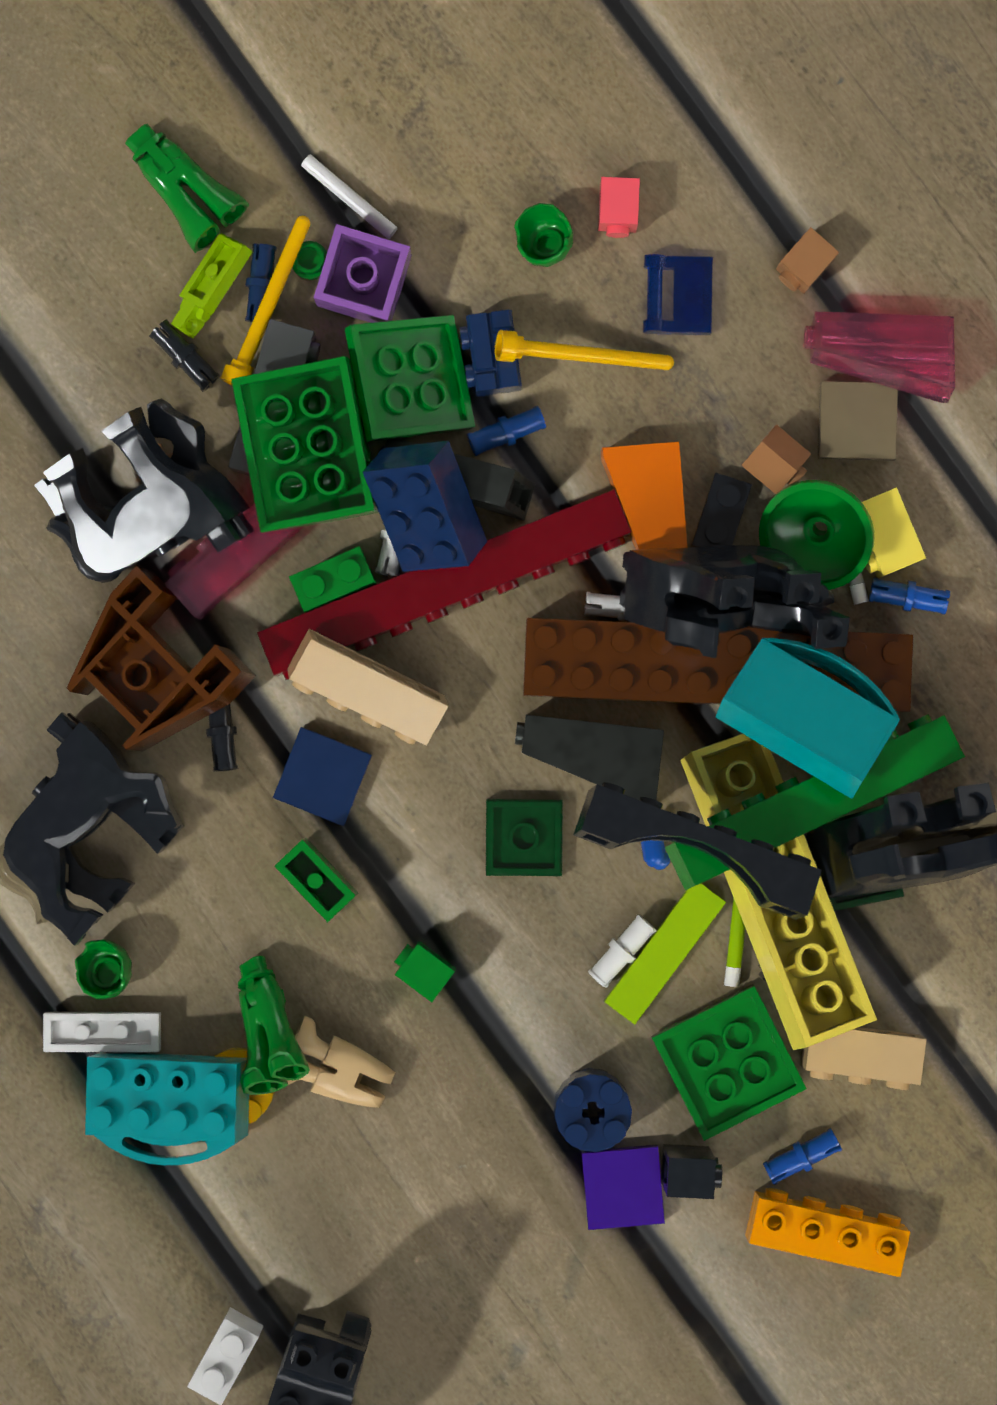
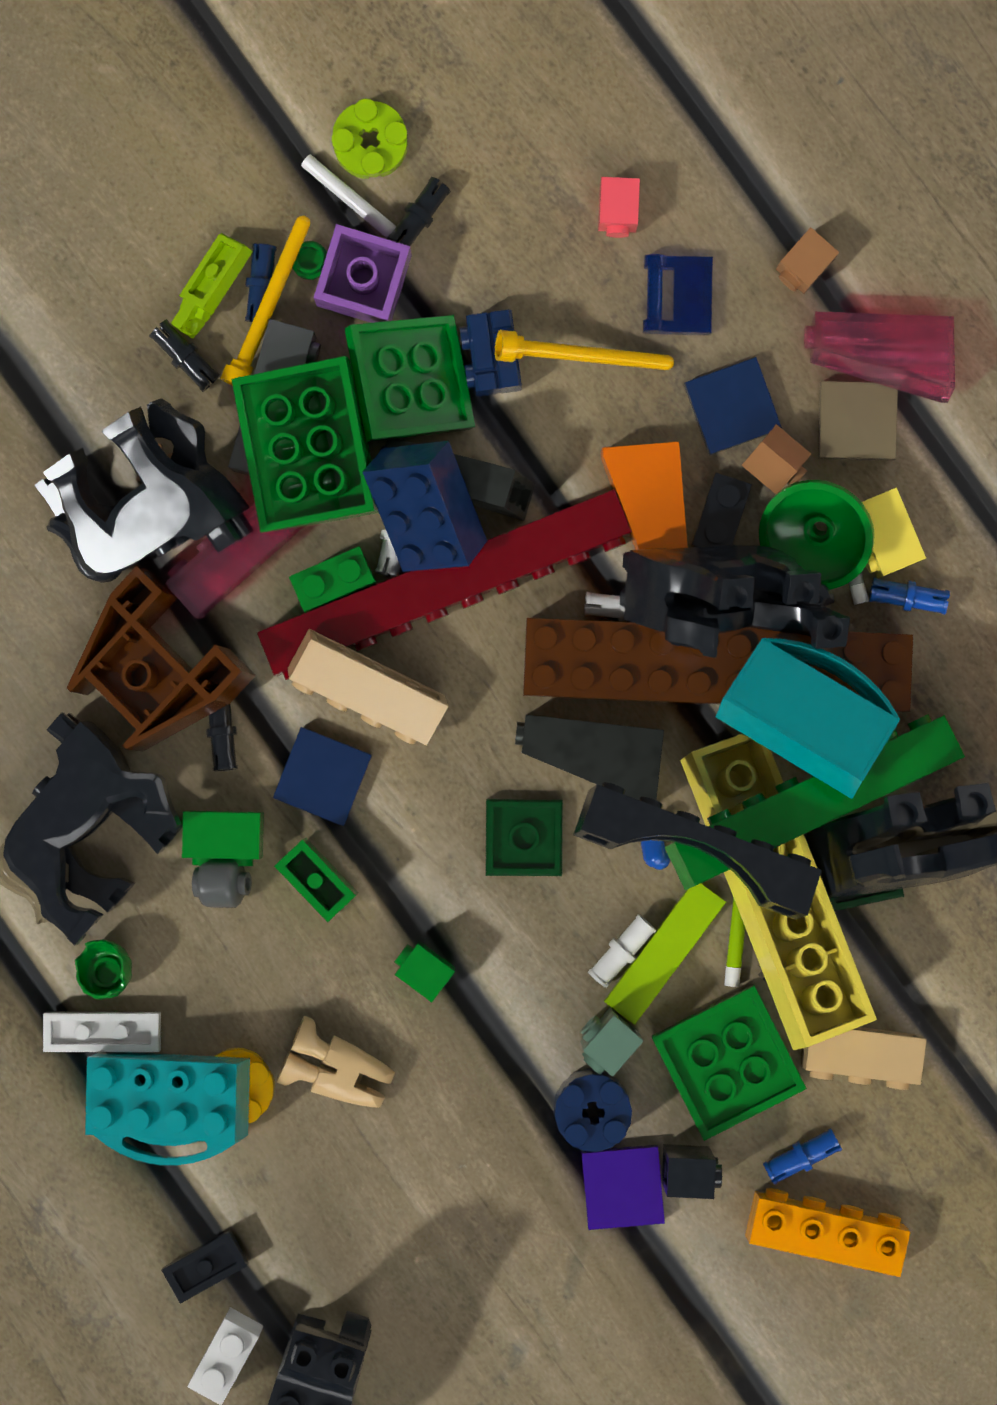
(168, 170): green piece -> none
(205, 1266): none -> black plate
(221, 883): none -> dark grey head
(222, 836): none -> green brick
(271, 1045): green piece -> none
(369, 117): none -> lime plate
(420, 212): none -> black pin
(506, 430): blue pin -> none
(543, 235): green hair -> none
(609, 1042): none -> sand green brick
(732, 406): none -> dark blue tile

